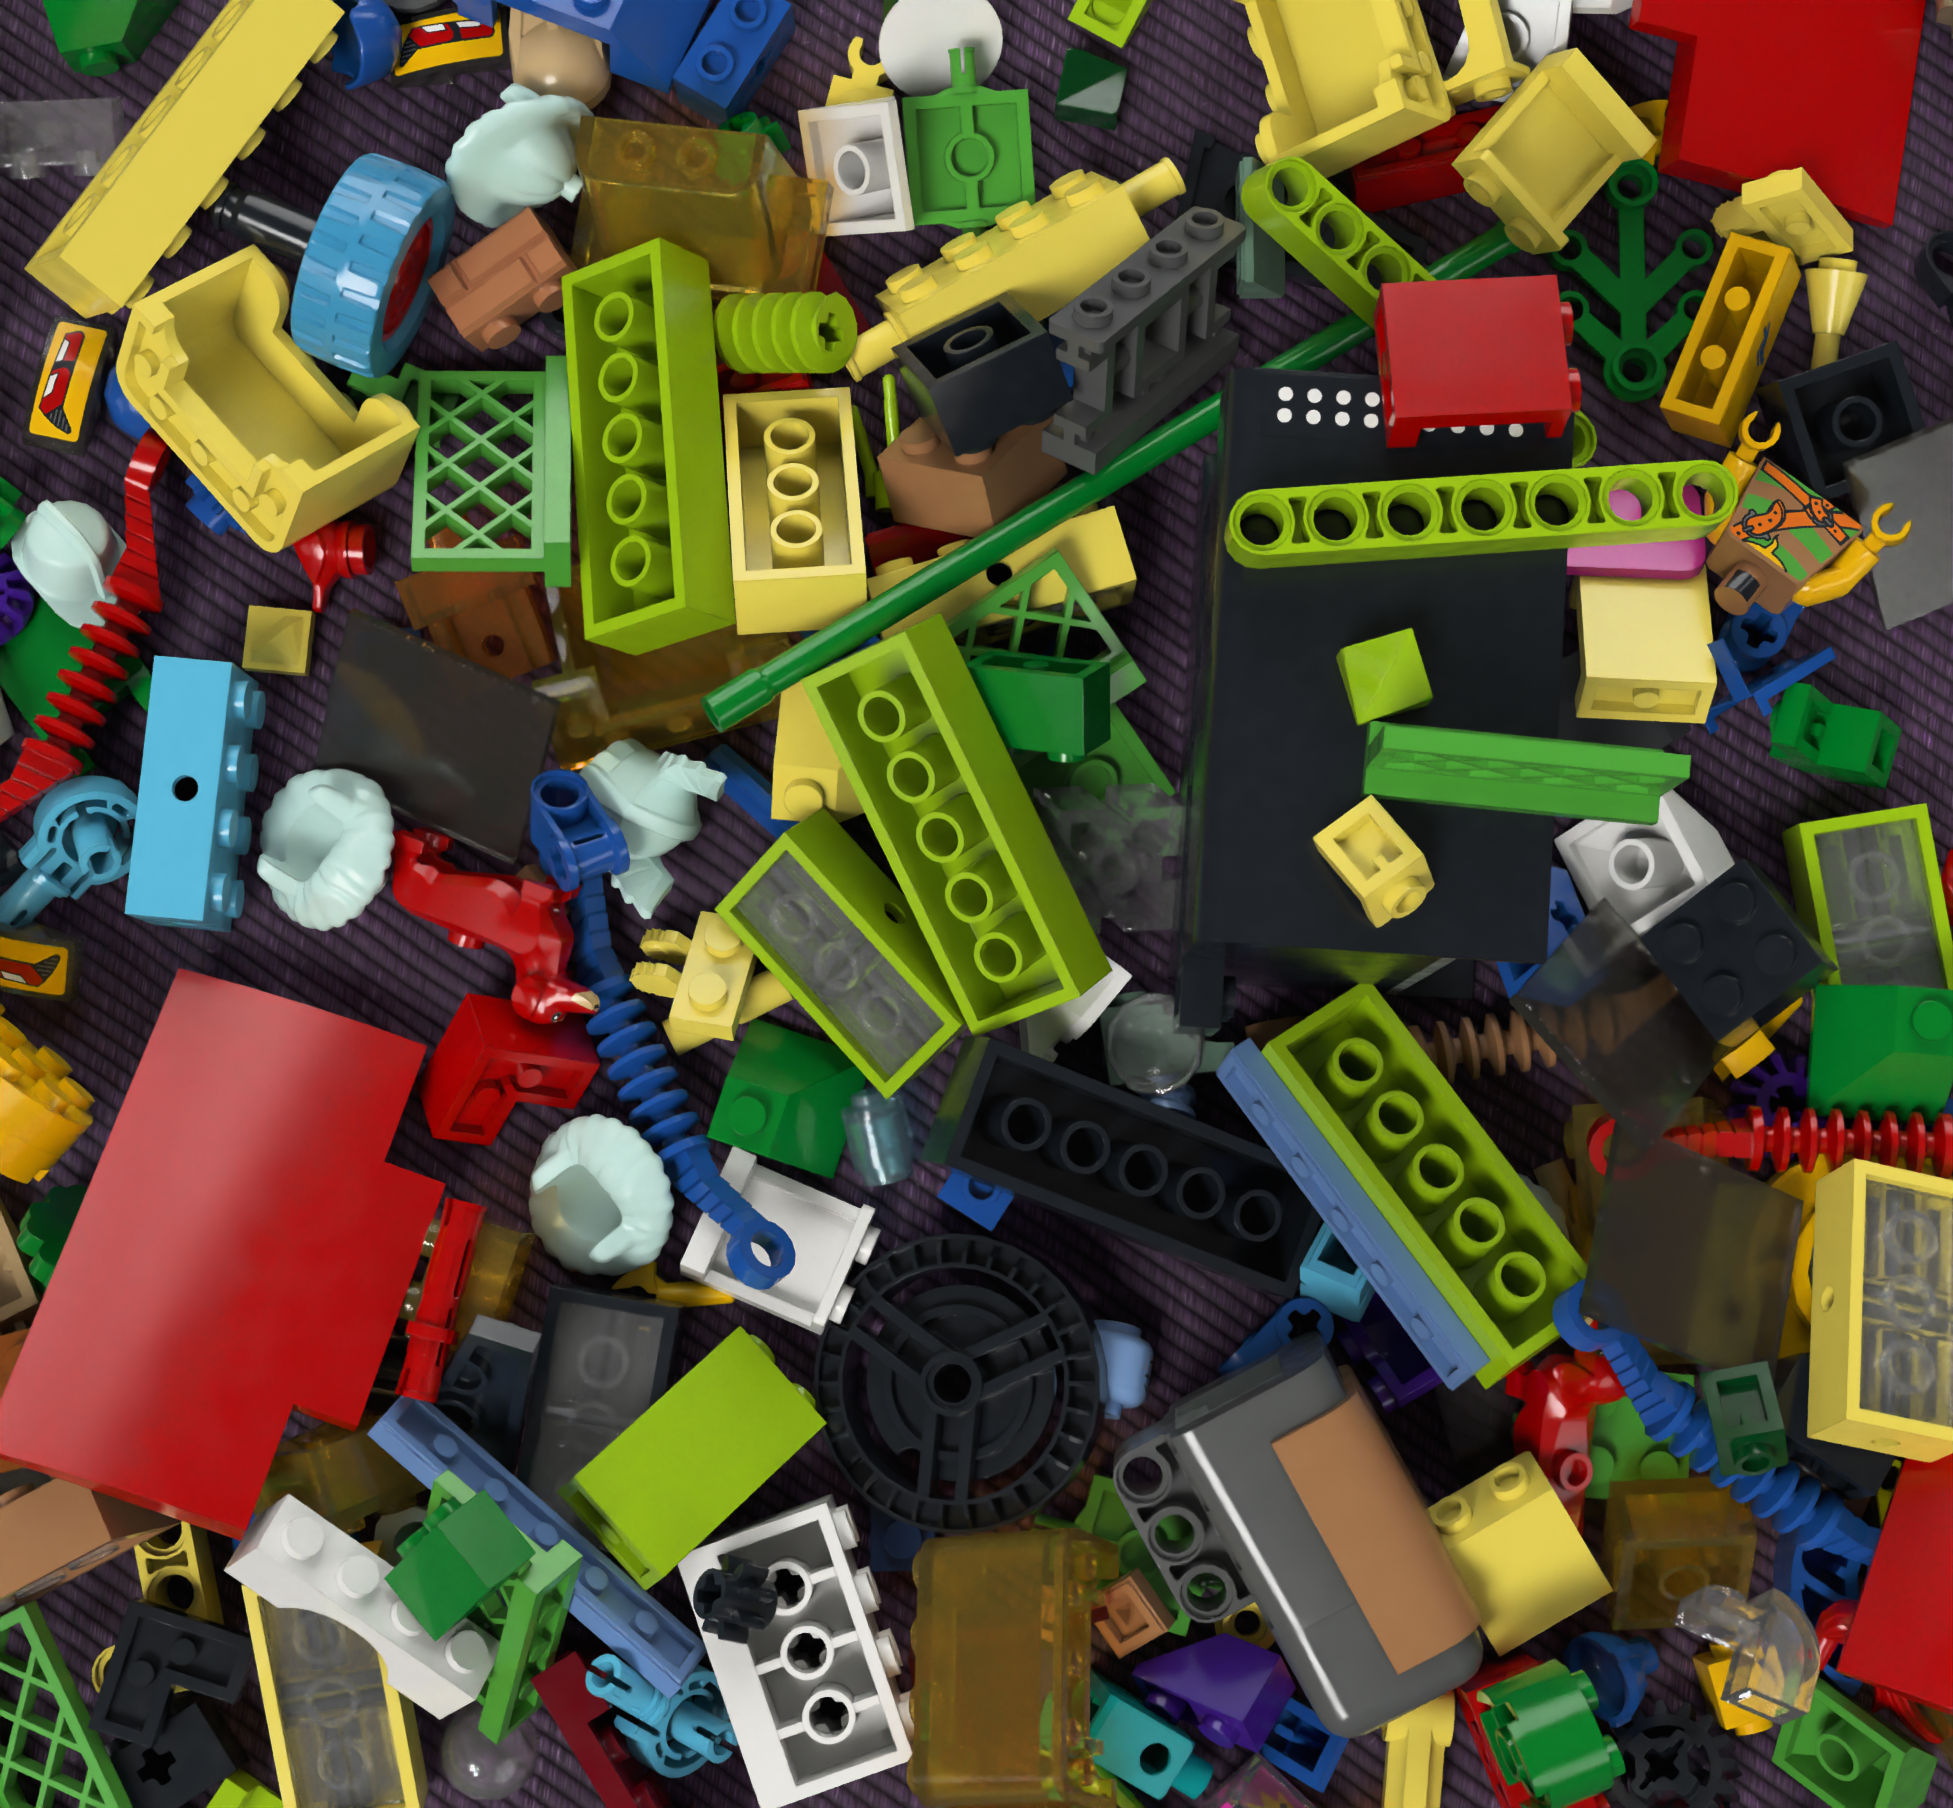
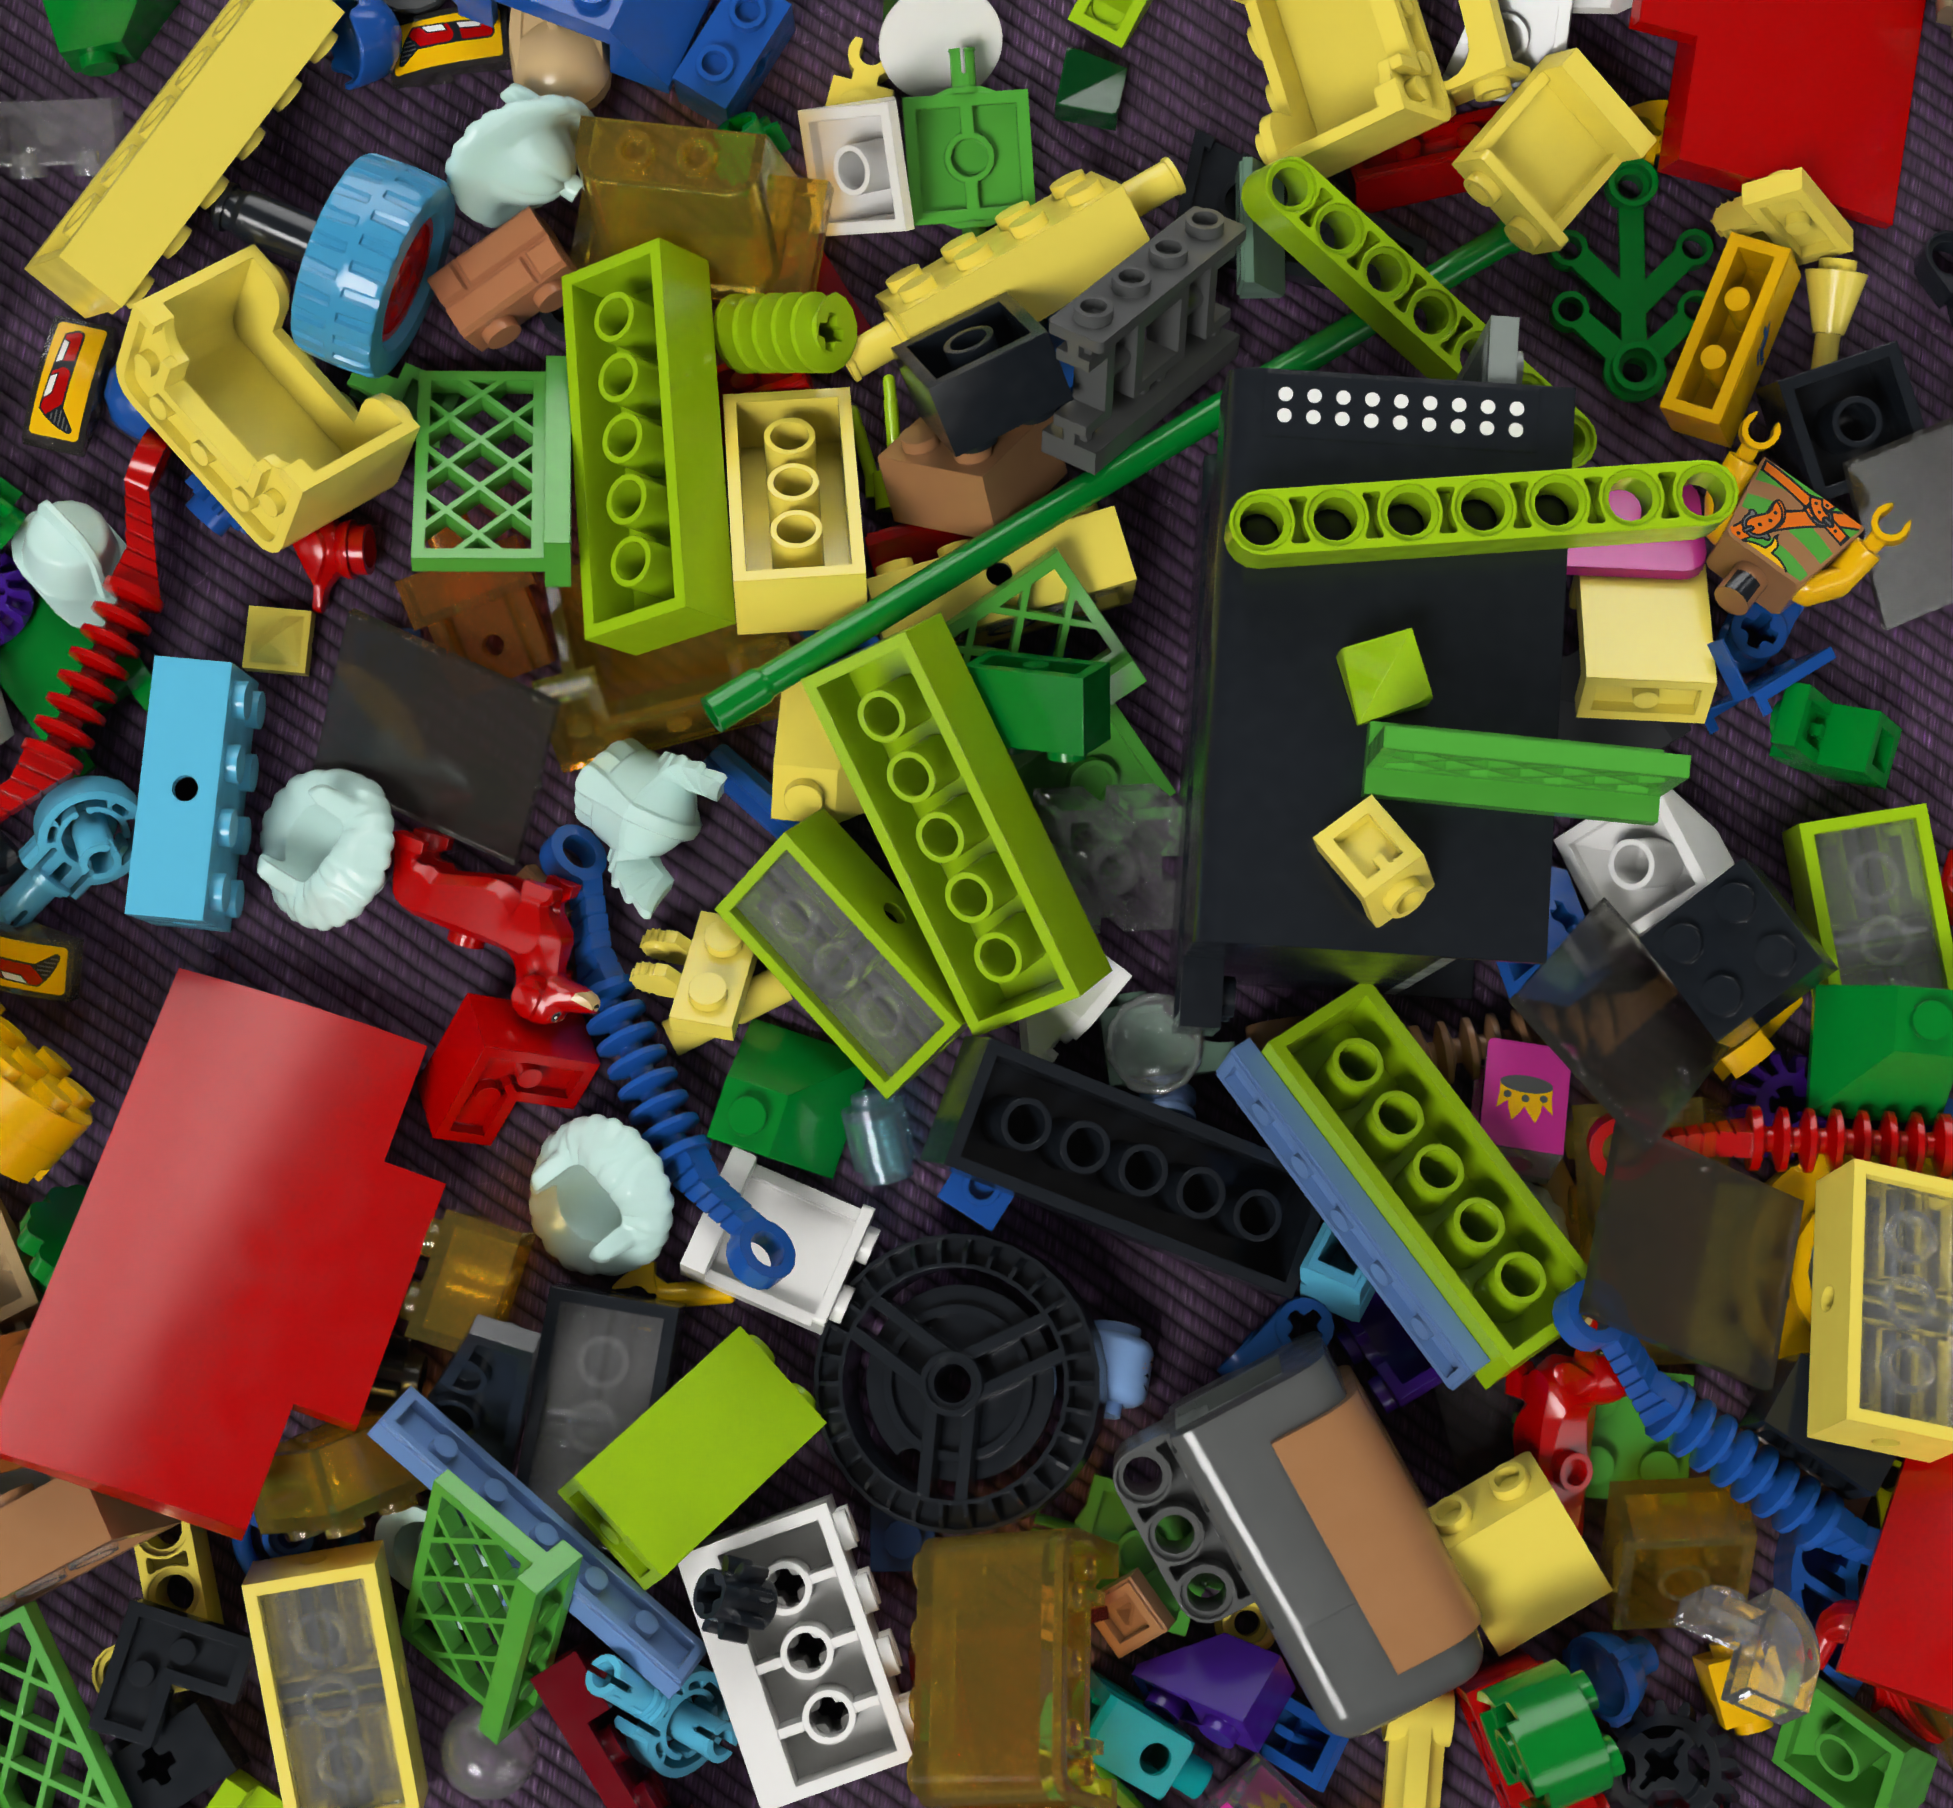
(314, 1566): white arch -> none
(440, 1301): red pin -> none
(457, 1562): green brick -> none
(574, 829): blue piece -> none
(1474, 355): red panel -> none
(1523, 1105): none -> dark pink piece
(1745, 1419): dark green bracket -> none

